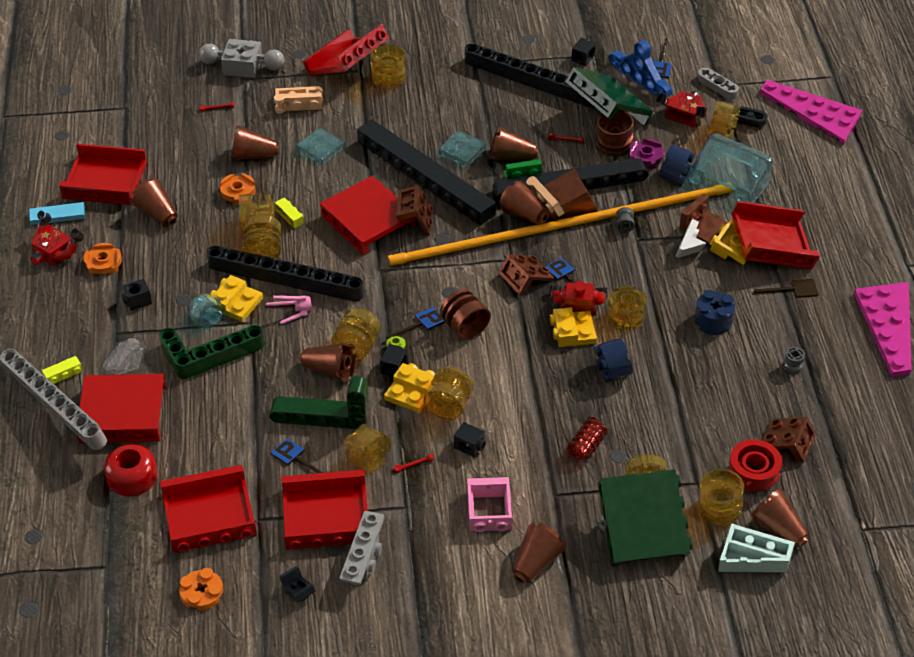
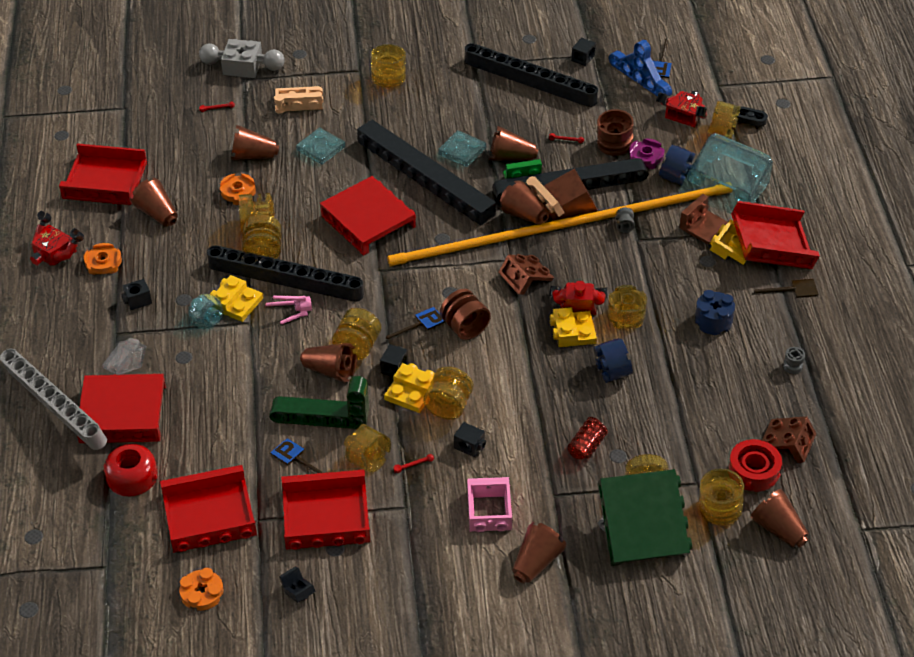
(59, 213): medium azure tile -> none
(63, 370): neon yellow piece -> none
(211, 354): dark green beam -> none
(289, 213): neon yellow piece -> none
(344, 51): red panel -> none
(363, 549): light grey bracket -> none
(397, 341): lime plate -> none
(413, 203): copper bracket -> none
(560, 269): piece -> none
(607, 94): dark green panel -> none
(690, 243): white slope -> none
(709, 77): light grey beam -> none
(754, 552): light aqua wedge -> none
(817, 111): dark pink wing -> none
(888, 318): dark pink wing -> none

